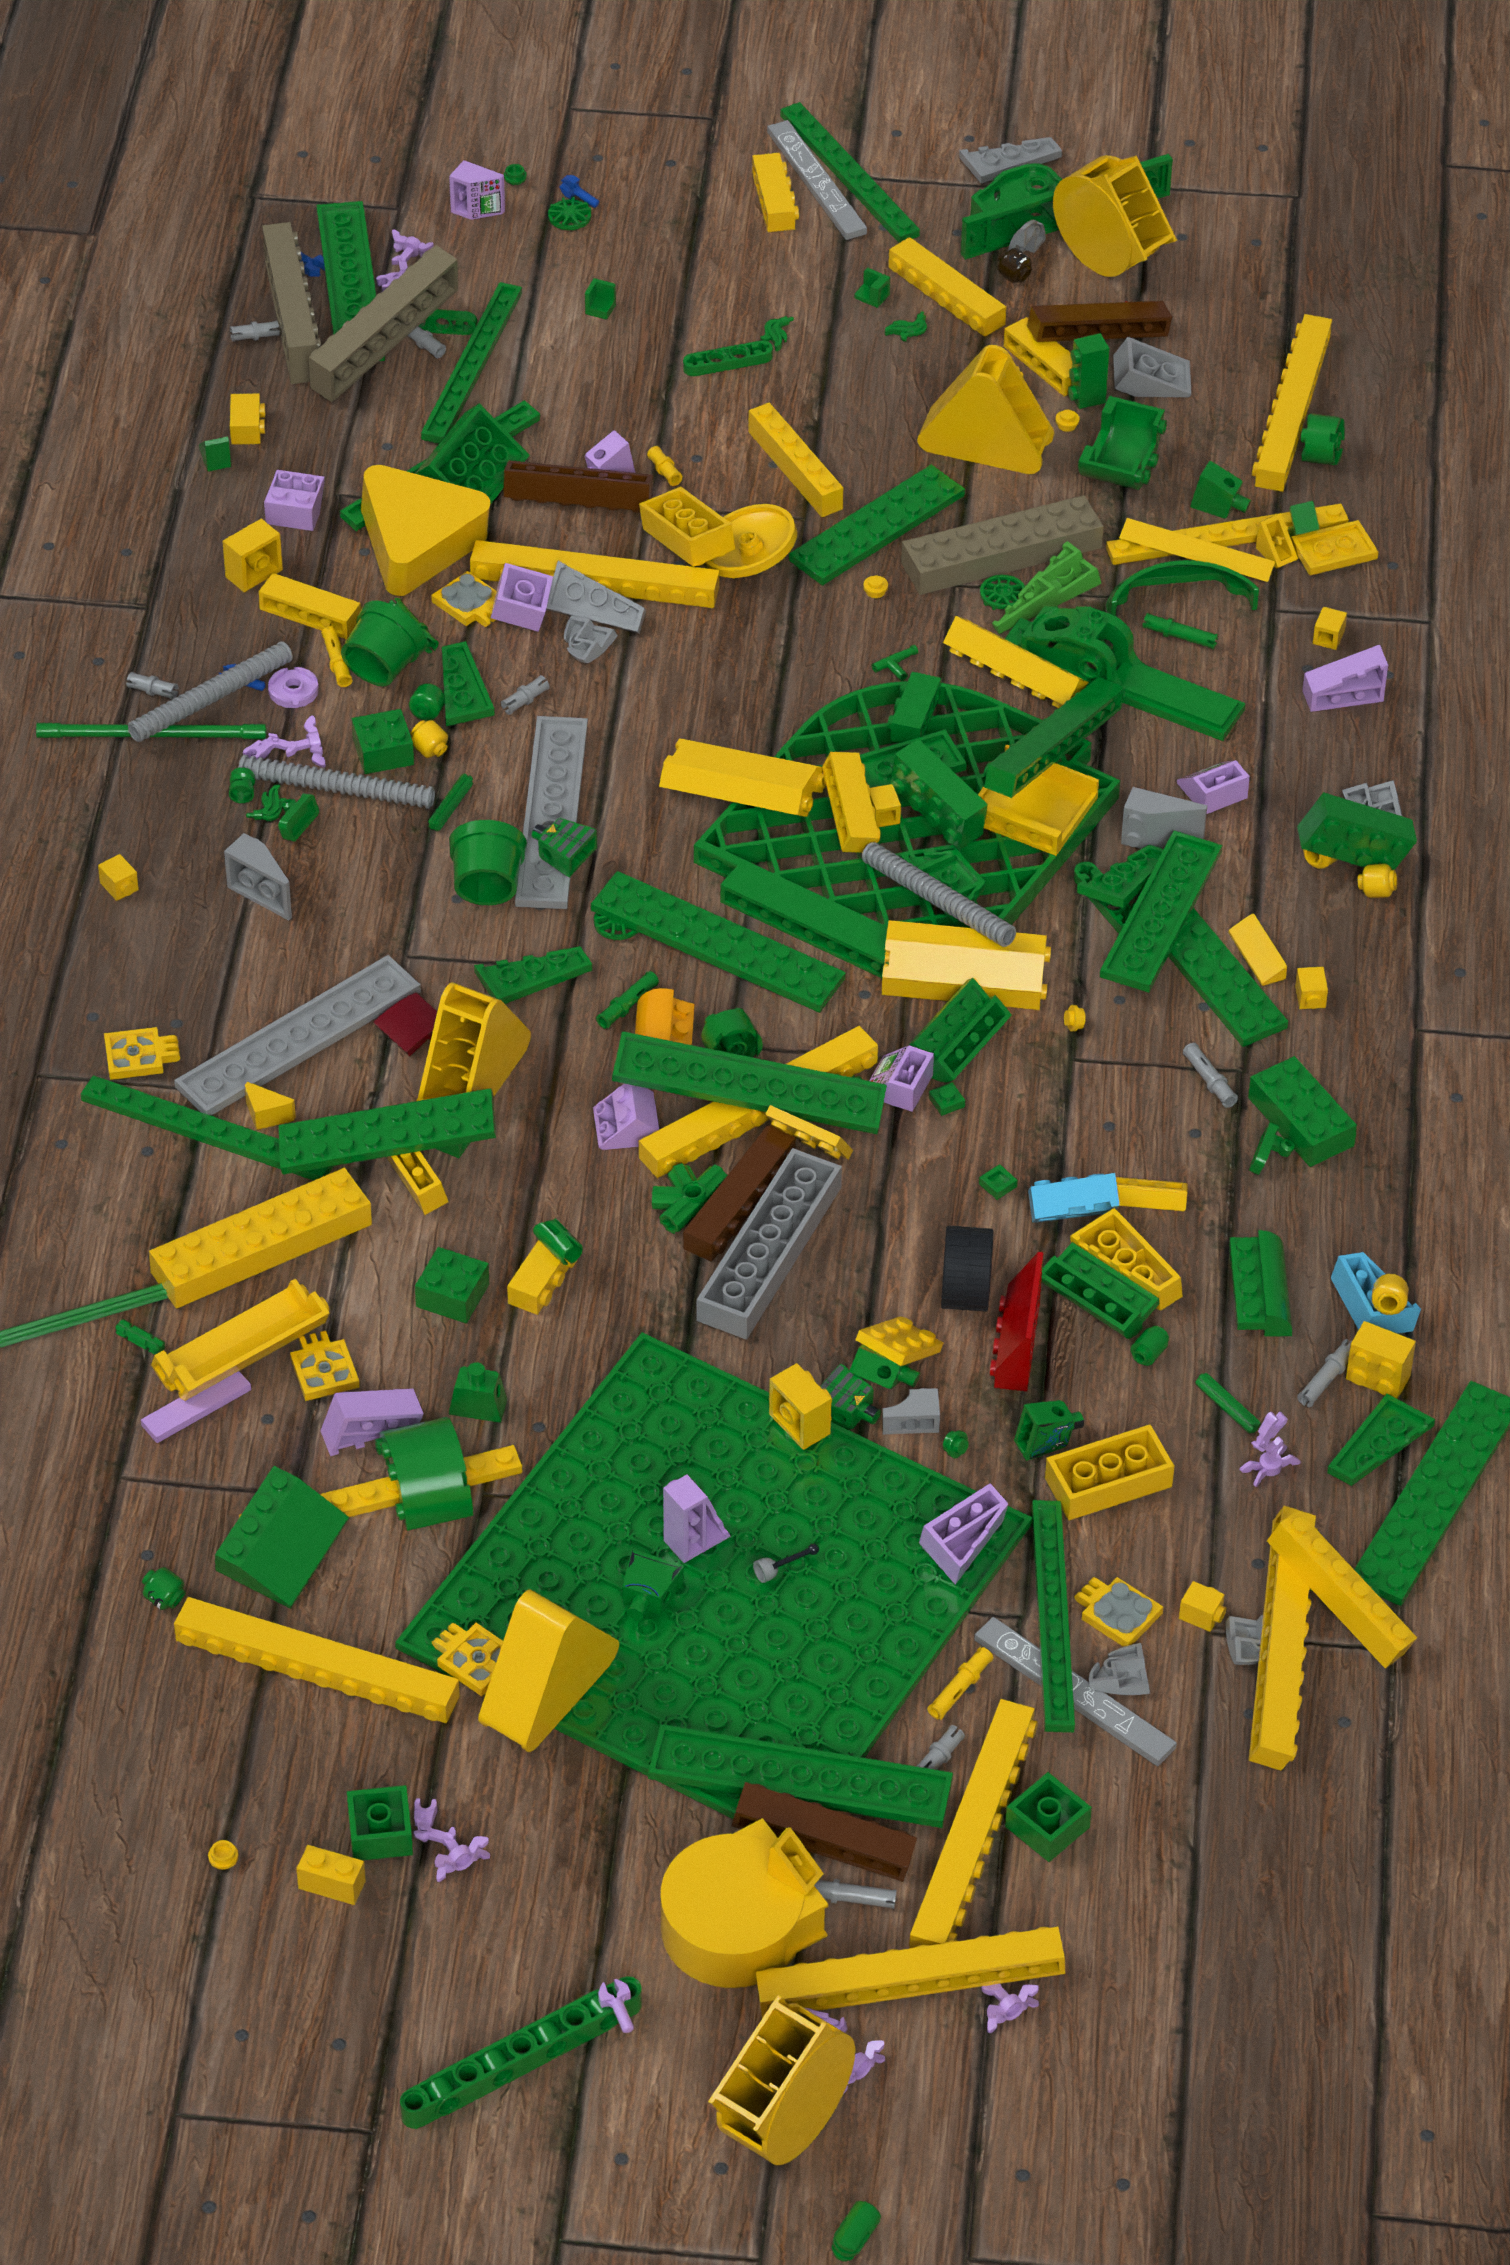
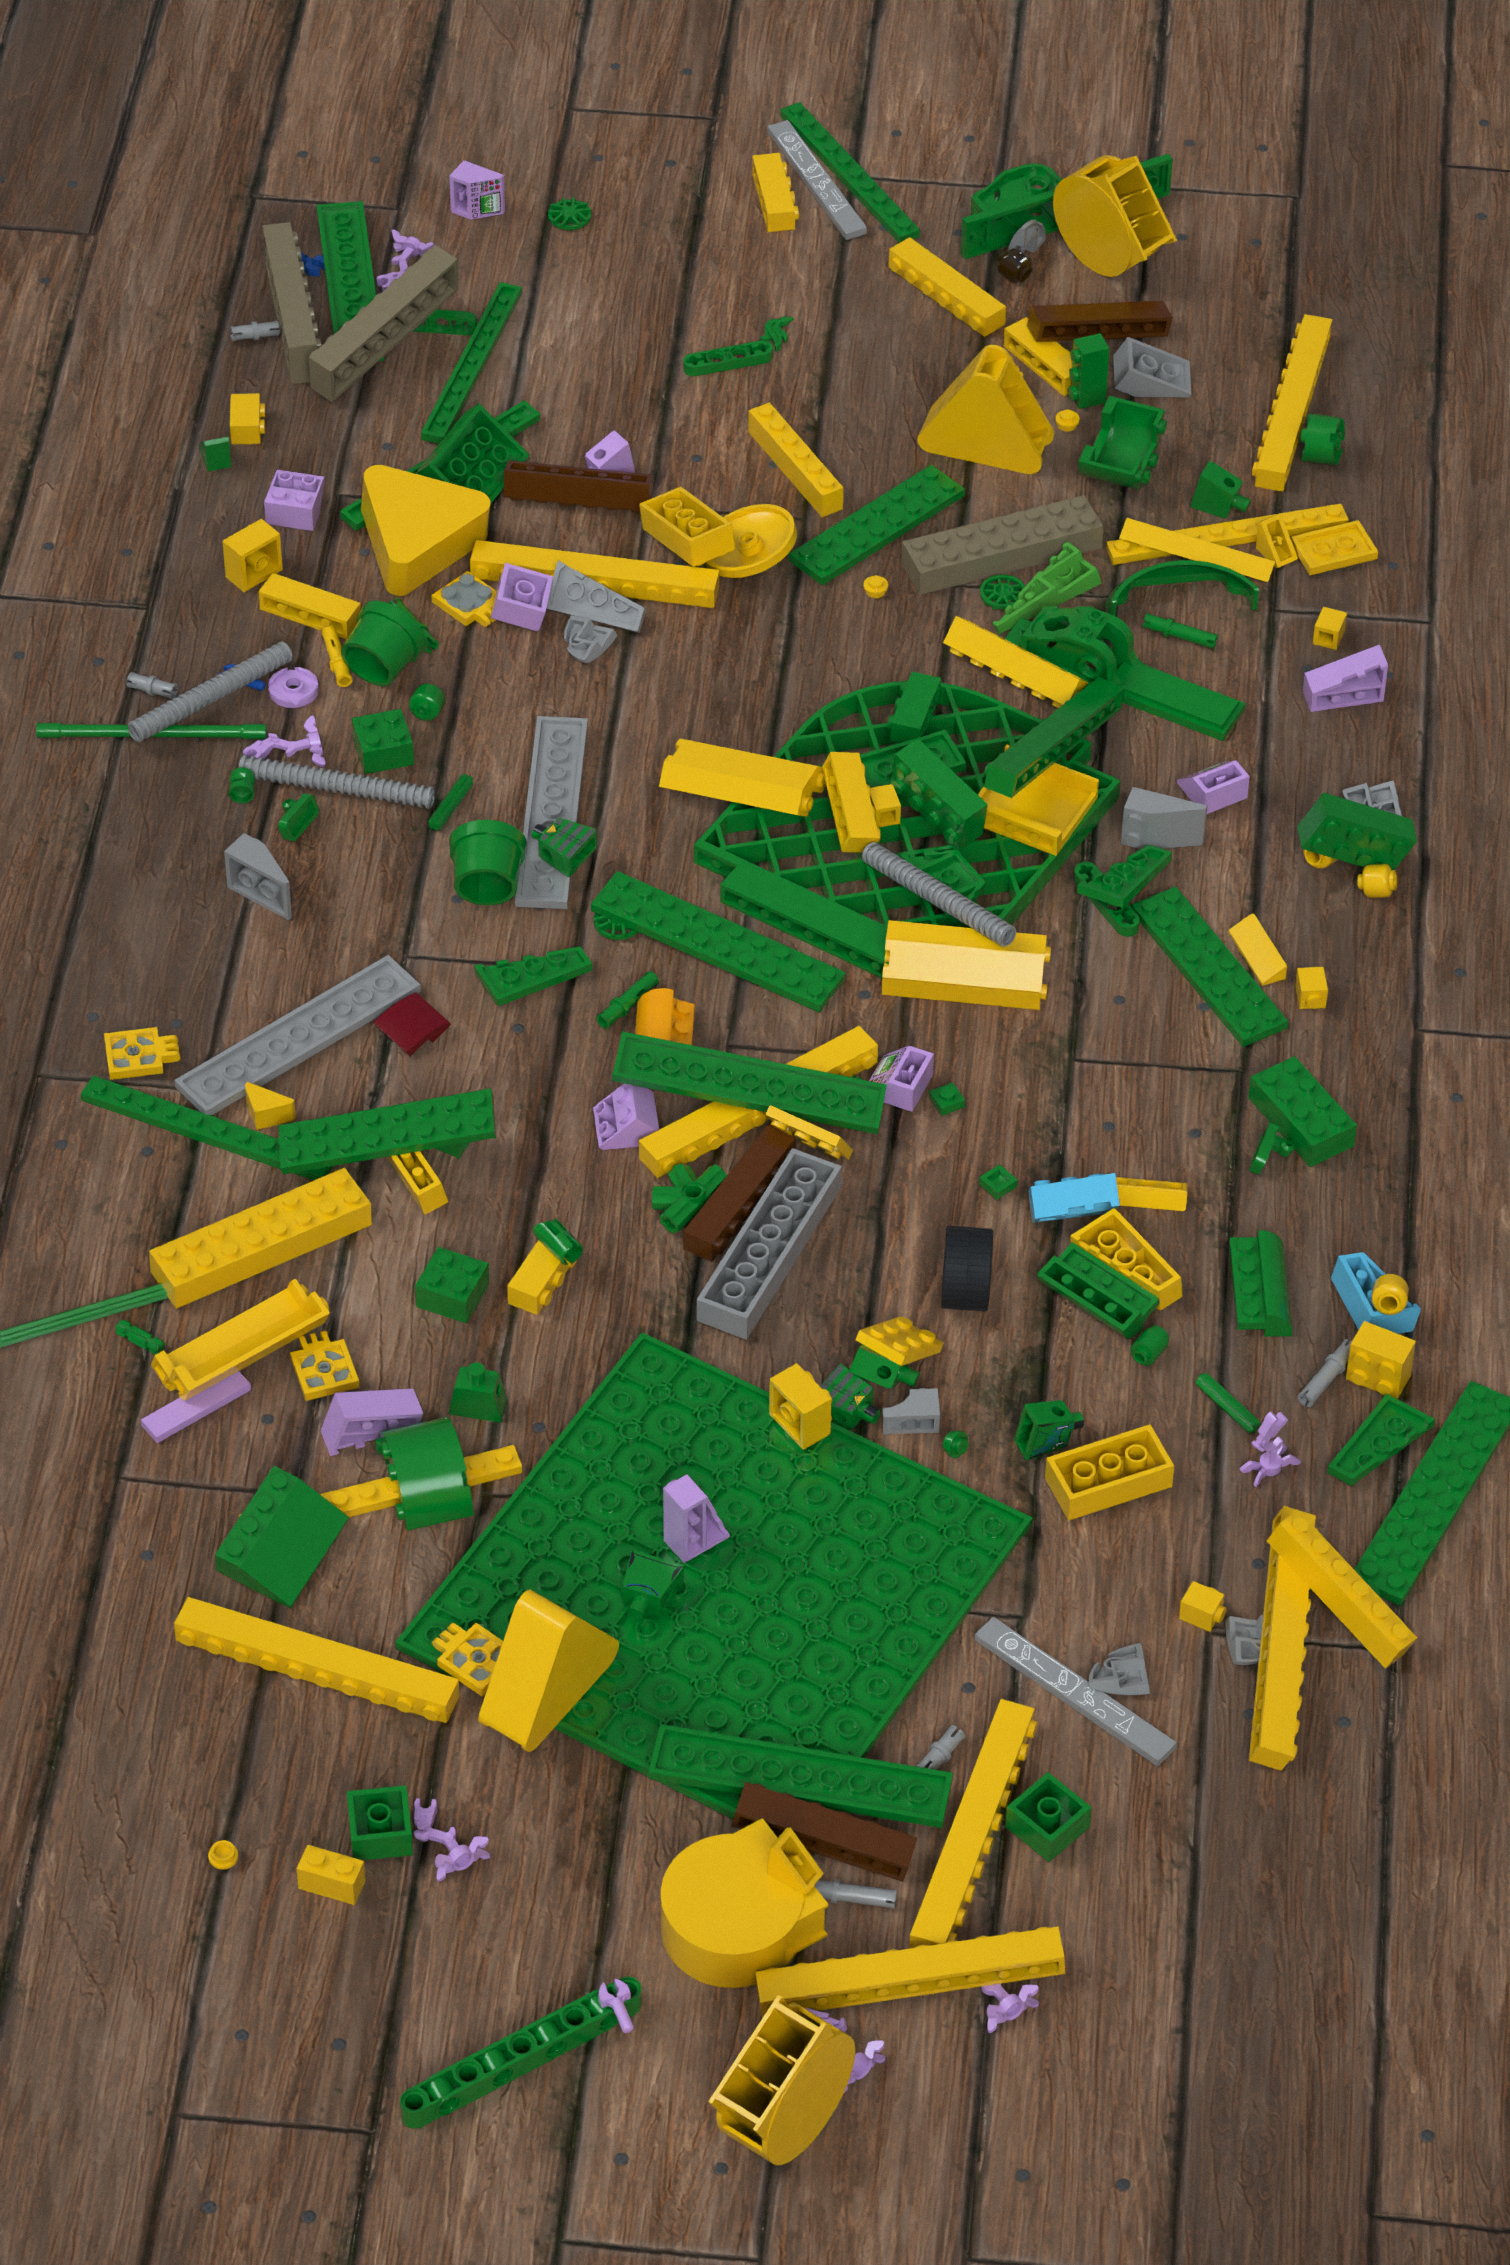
(118, 877): yellow brick -> none
(163, 1588): green head -> none
(272, 806): green piece -> none
(425, 340): light grey pin -> none
(429, 738): yellow head -> none
(463, 686): green wing -> none
(471, 1044): yellow brick -> none
(515, 174): green plate -> none
(525, 695): light grey pin -> none
(570, 188): blue bar -> none
(600, 298): green panel -> none
(664, 465): yellow pin -> none
(732, 1033): green brick -> none
(767, 1568): hinge -> none
(855, 2230): green arm -> none
(874, 288): green panel -> none
(891, 662): green piece -> none
(907, 329): green piece -> none
(961, 1029): green brick -> none
(963, 1531): lavender wedge -> none
(967, 1674): yellow pin -> none
(989, 163): light grey wing -> none
(1018, 1328): red slope -> none
(1053, 1617): green plate -> none
(1074, 1018): yellow plate -> none
(1118, 1610): piece -> none
(1161, 911): green plate -> none
(1215, 1082): light grey pin -> none
(1303, 518): green panel -> none

